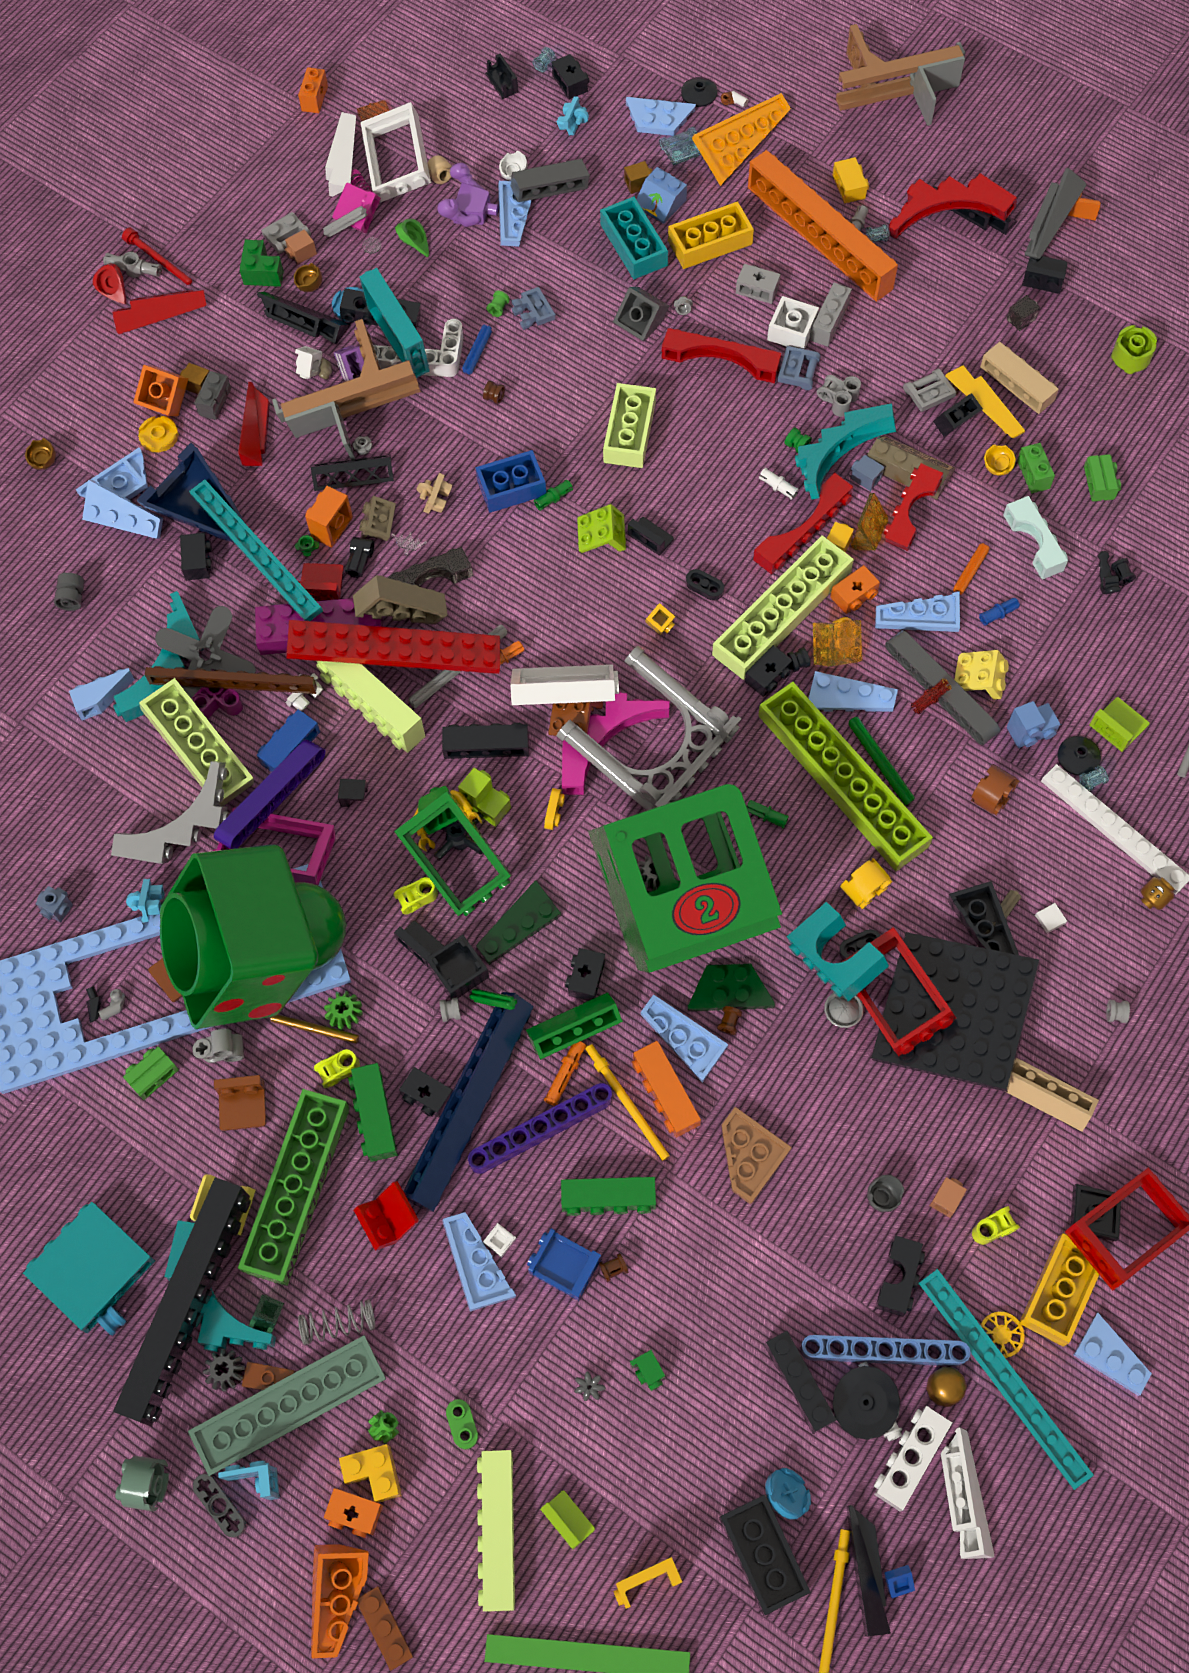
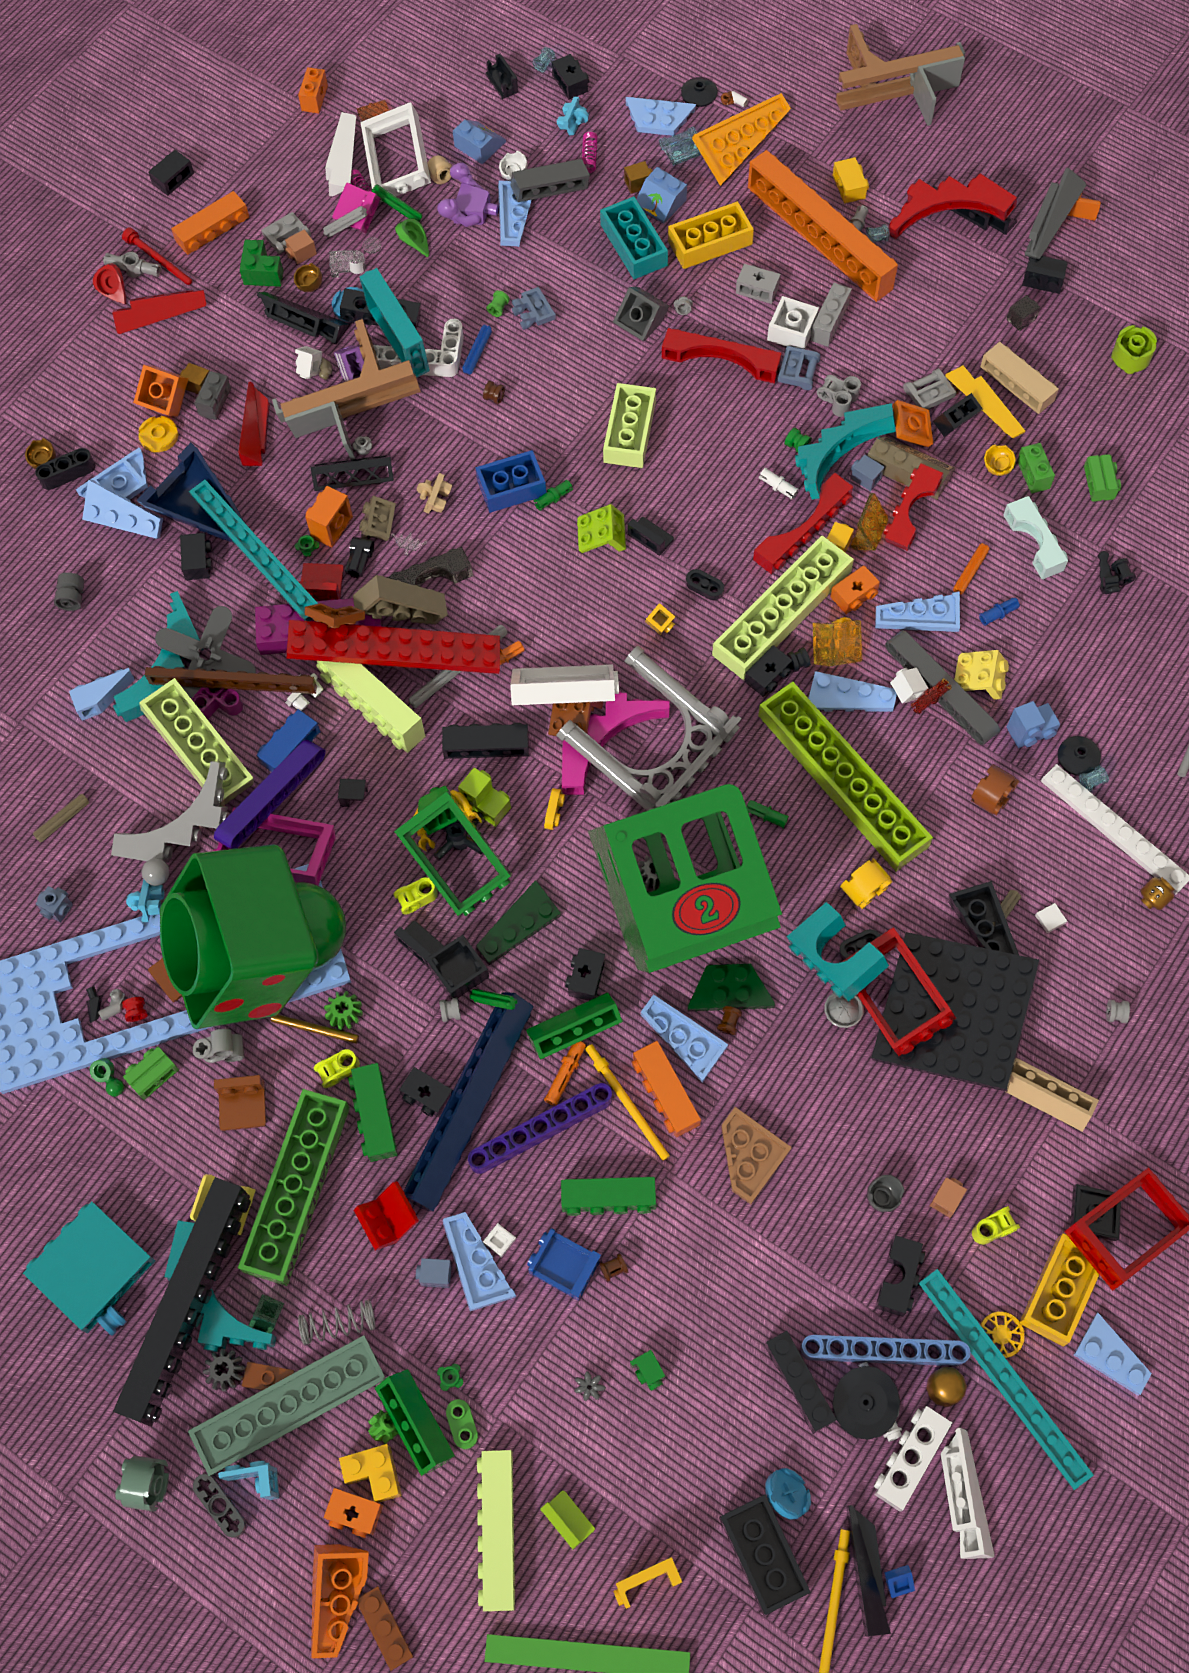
(60, 817): none -> dark tan axle
(65, 468): none -> black beam
(114, 1086): none -> green plate
(134, 1009): none -> red wheel
(155, 872): none -> light grey piece
(171, 172): none -> black brick
(210, 222): none -> orange brick
(334, 617): none -> dark orange plate
(346, 261): none -> clear leg
(396, 203): none -> green axle
(414, 1422): none -> green brick
(434, 1273): none -> sand blue brick
(452, 1370): none -> green plate
(476, 140): none -> medium blue slope
(589, 143): none -> dark pink piece
(881, 760): green axle -> none
(909, 685): none -> white brick
(912, 423): none -> orange plate
(1119, 723): lime bracket -> none

